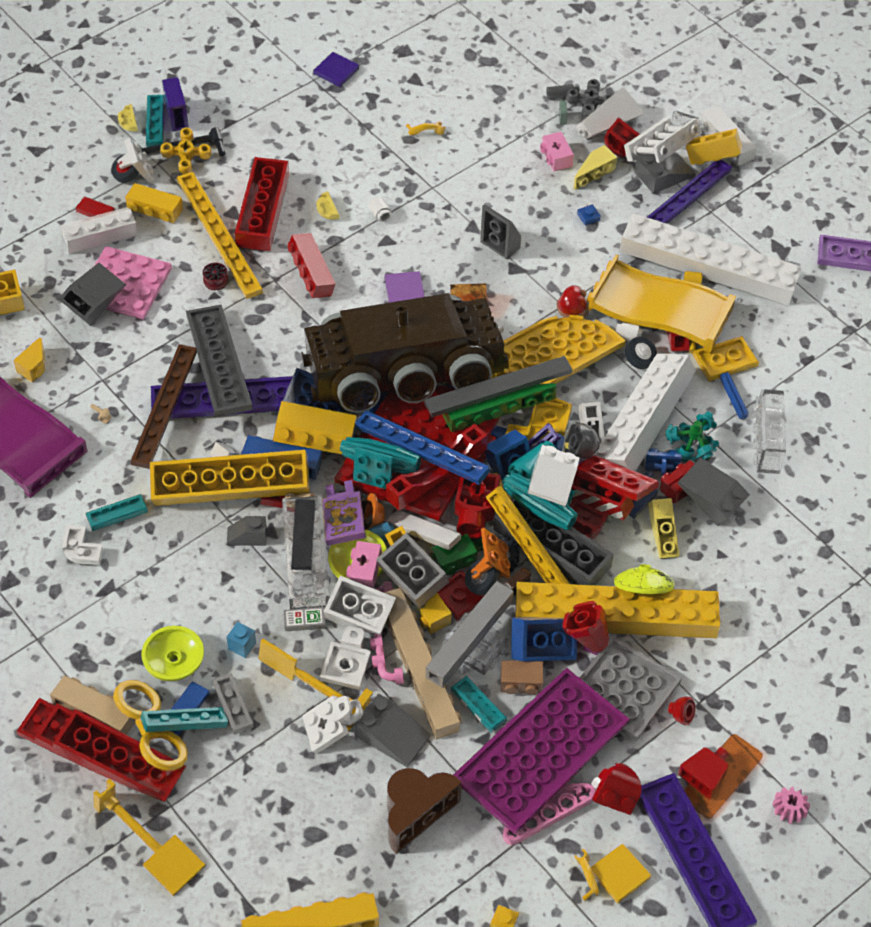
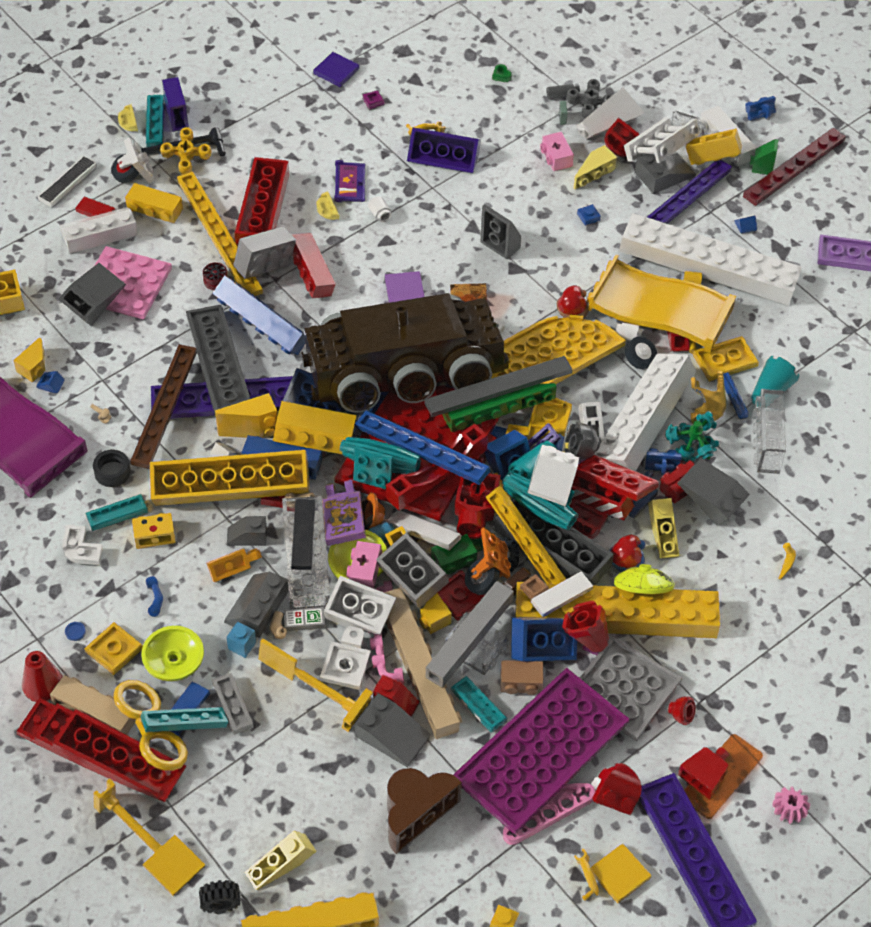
(39, 676): none -> red cone
(51, 382): none -> blue slope
(67, 181): none -> tile
(75, 631): none -> blue piece
(113, 648): none -> yellow tile
(114, 479): none -> black tyre
(153, 530): none -> yellow brick
(155, 607): none -> blue piece
(219, 896): none -> black tyre
(232, 563): none -> light orange plate
(247, 418): none -> yellow slope
(258, 602): none -> dark grey slope
(261, 315): none -> brick
(264, 252): none -> light grey brick
(276, 627): none -> tan arm
(281, 859): none -> light yellow slope
(337, 714): white plate -> none
(347, 181): none -> door
(373, 99): none -> magenta tile
(396, 693): none -> red slope
(443, 150): none -> dark purple slope
(501, 73): none -> green tile
(533, 586): none -> medium nougat tile
(562, 594): none -> white tile
(628, 552): none -> red piece
(713, 400): none -> pearl gold piece
(746, 224): none -> blue slope
(761, 108): none -> blue hips
(764, 158): none -> green slope
(776, 375): none -> teal cone
(789, 560): none -> yellow bar
(794, 166): none -> dark red plate

